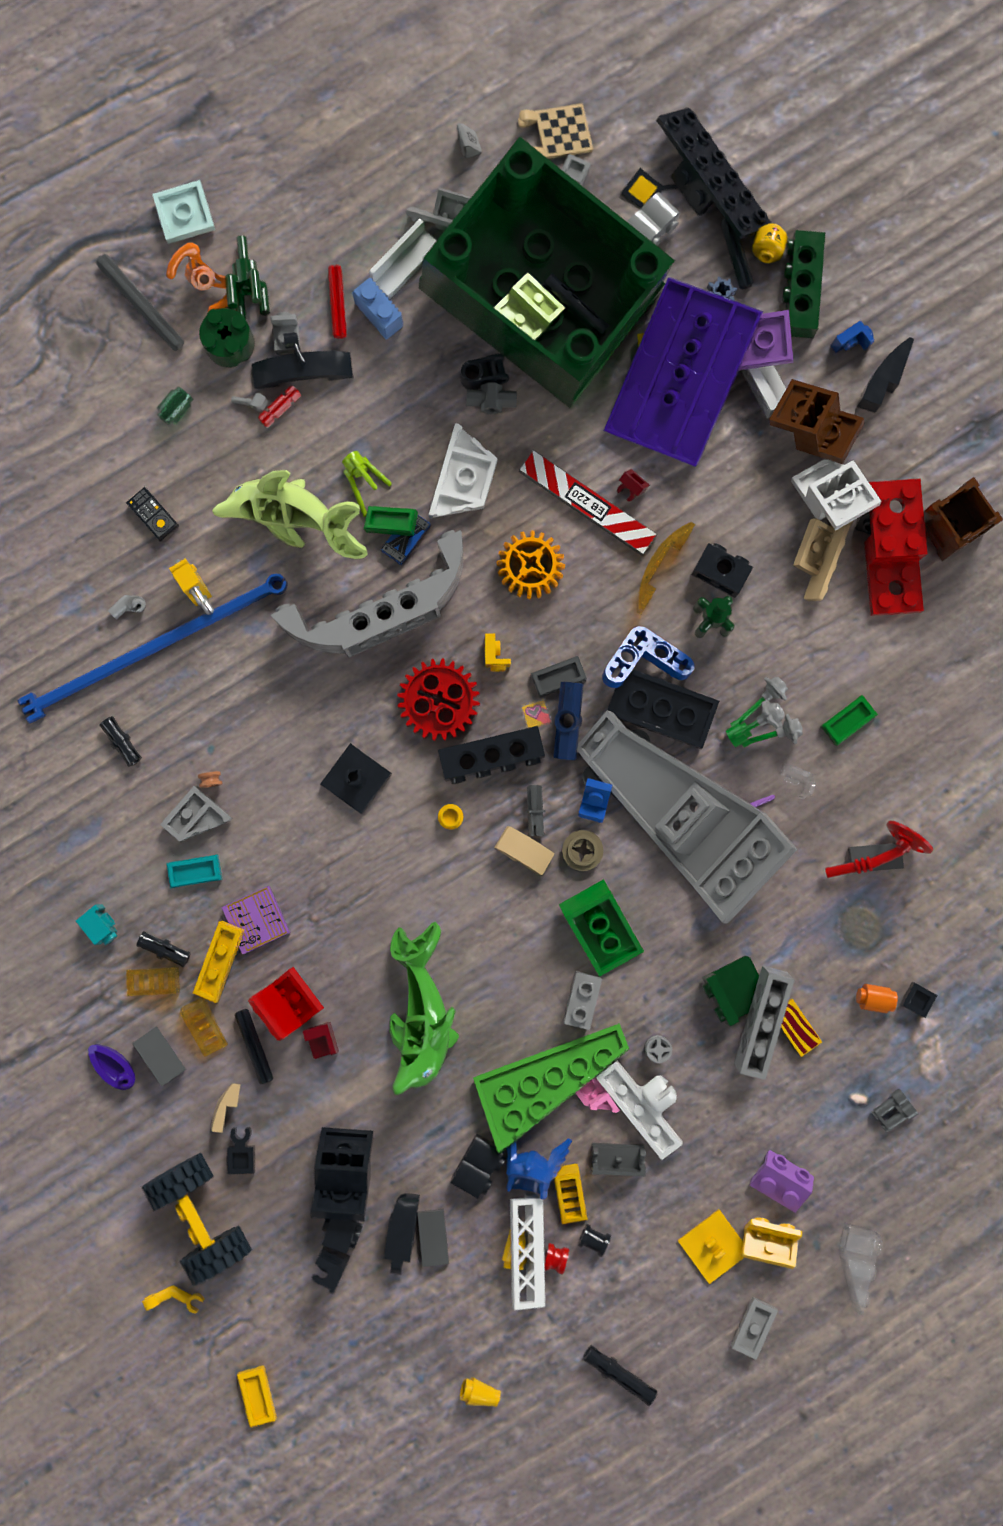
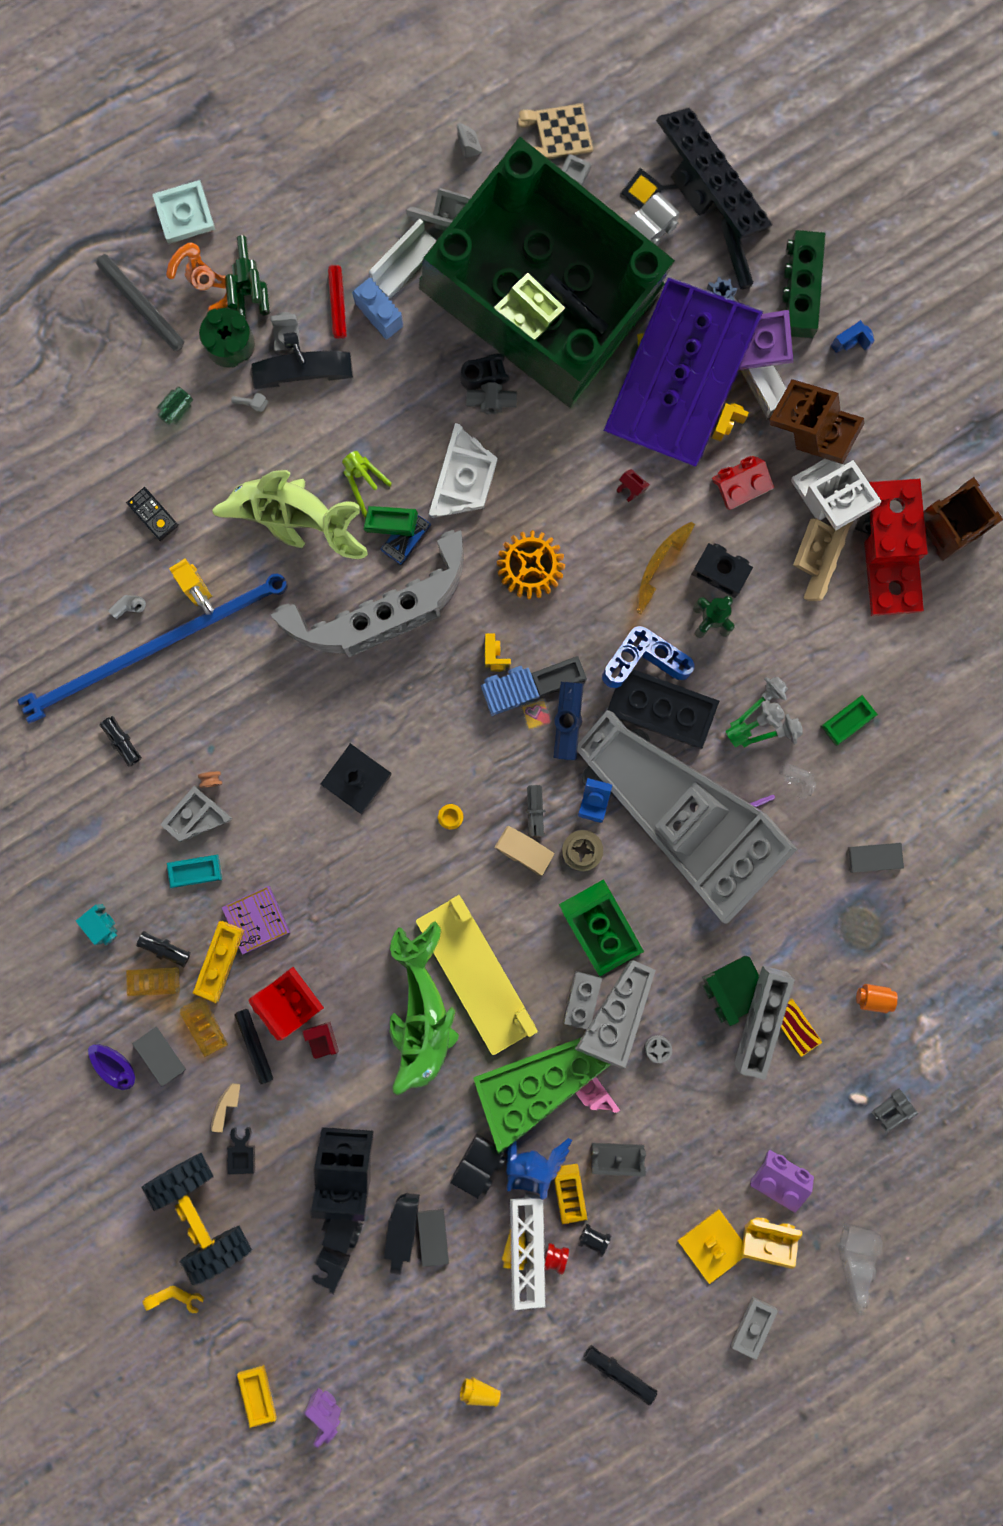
(279, 406): red axle -> none
(324, 1414): none -> medium lavender bracket
(448, 678): red gear -> none
(478, 977): none -> light yellow bracket
(509, 691): none -> medium blue brick
(528, 738): black brick -> none
(587, 502): tile -> none
(617, 1021): none -> light grey wing
(643, 1106): white plate -> none
(729, 414): none -> yellow bracket
(743, 481): none -> red bracket
(769, 242): yellow head -> none
(885, 377): black slope -> none
(906, 840): red dish -> none
(918, 999): black plate -> none

